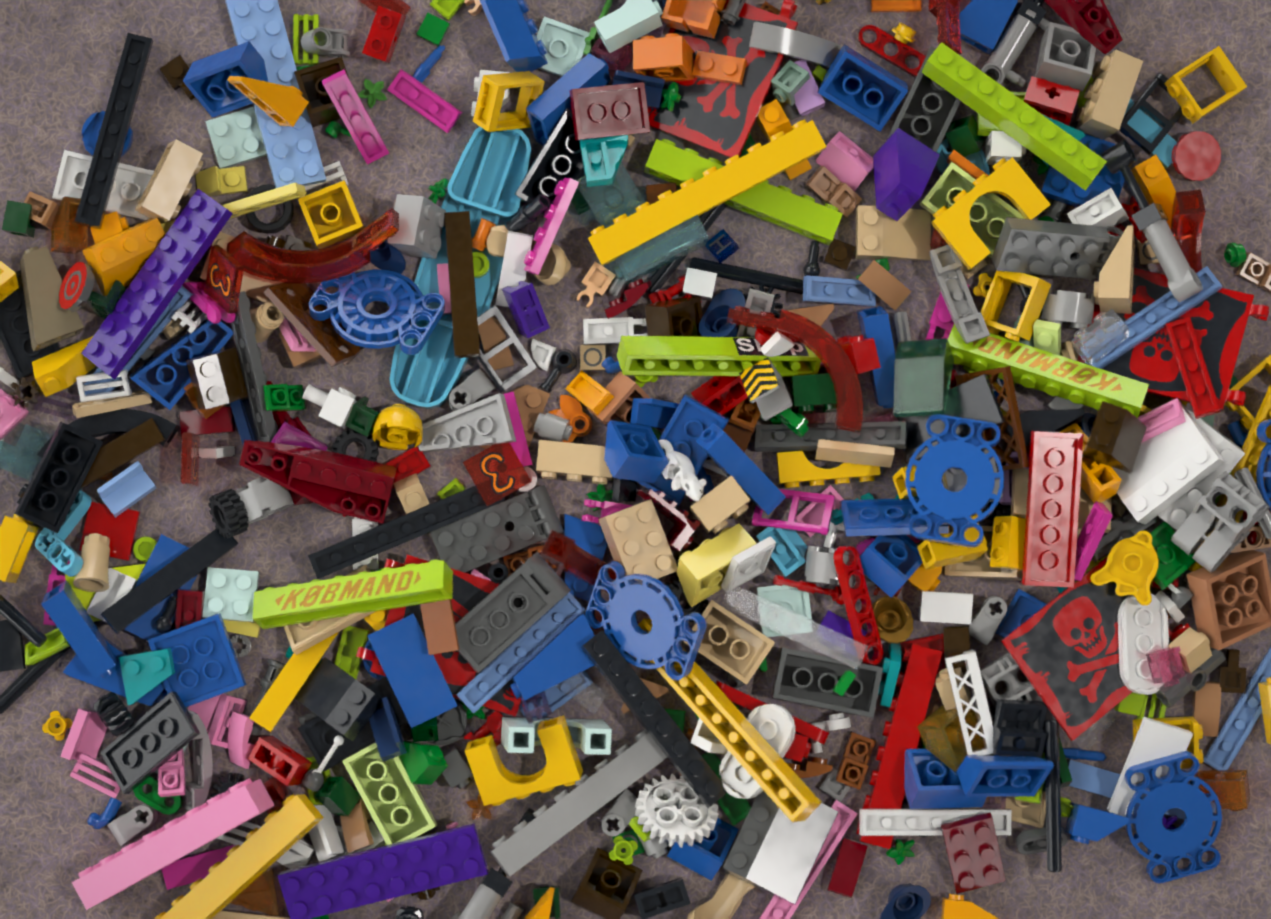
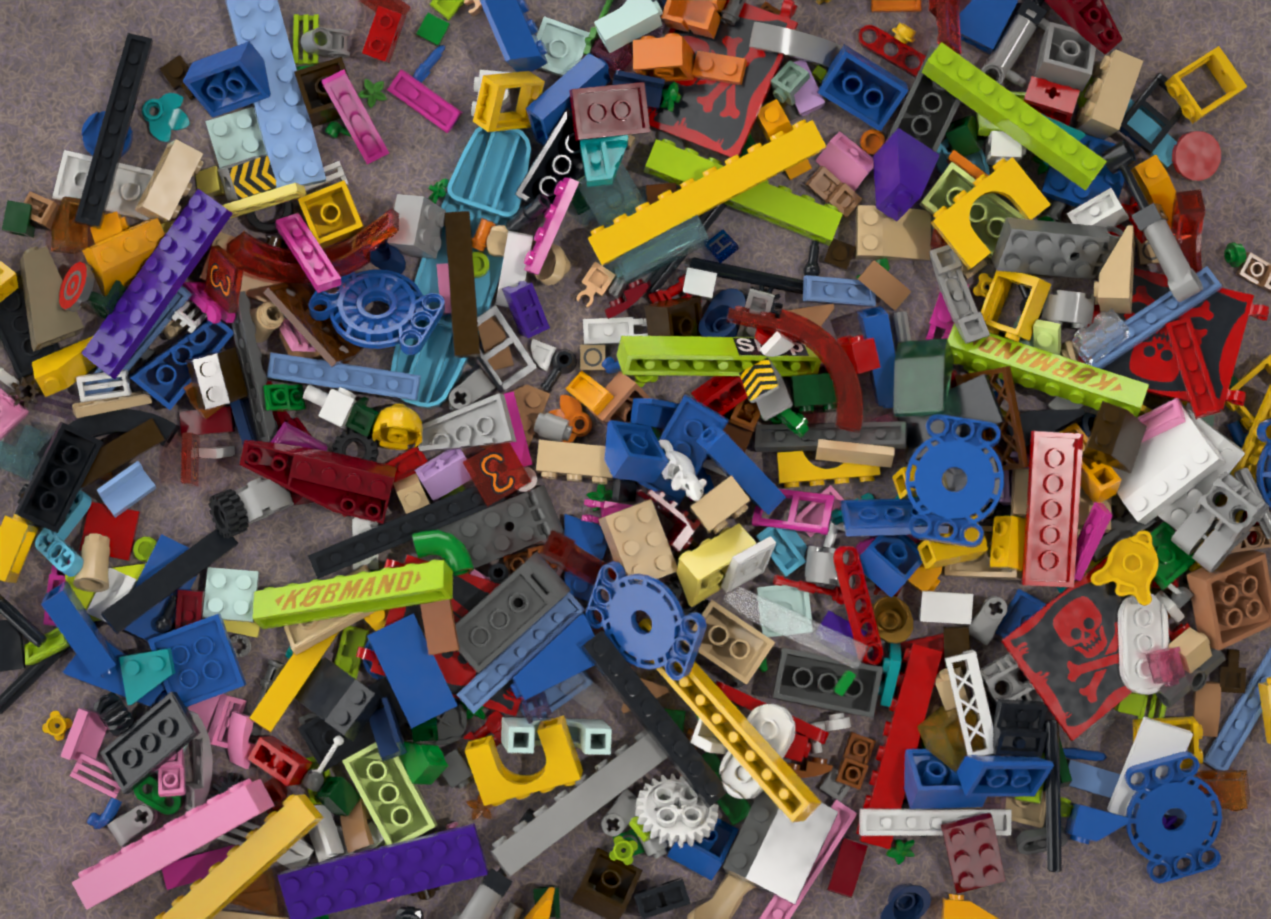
(168, 118): none -> teal plate
(247, 177): none -> piece
(278, 101): light orange slope -> none
(308, 252): none -> dark pink plate
(344, 376): none -> medium blue tile
(443, 473): none -> lavender hinge
(444, 545): none -> green cylinder
(872, 141): none -> orange tile

